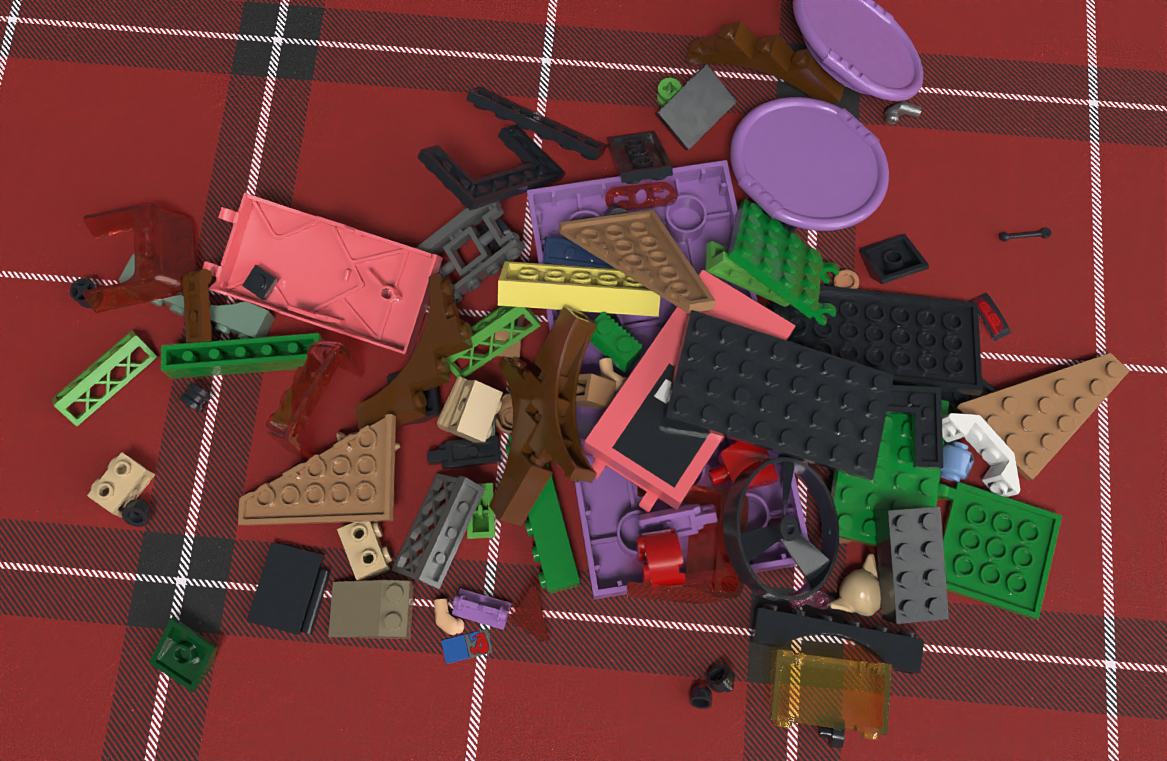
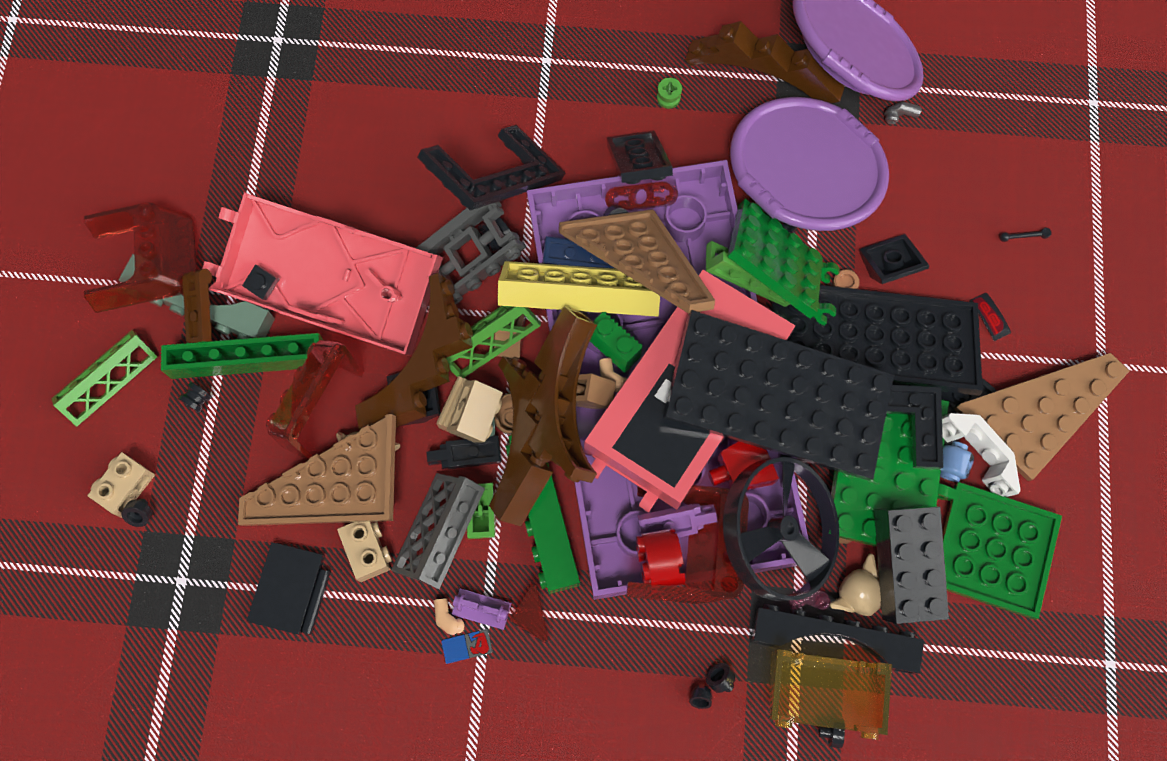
(77, 290): black wheel -> none
(184, 655): dark green slope -> none
(372, 609): dark tan slope -> none
(530, 120): black plate -> none
(695, 107): tile -> none

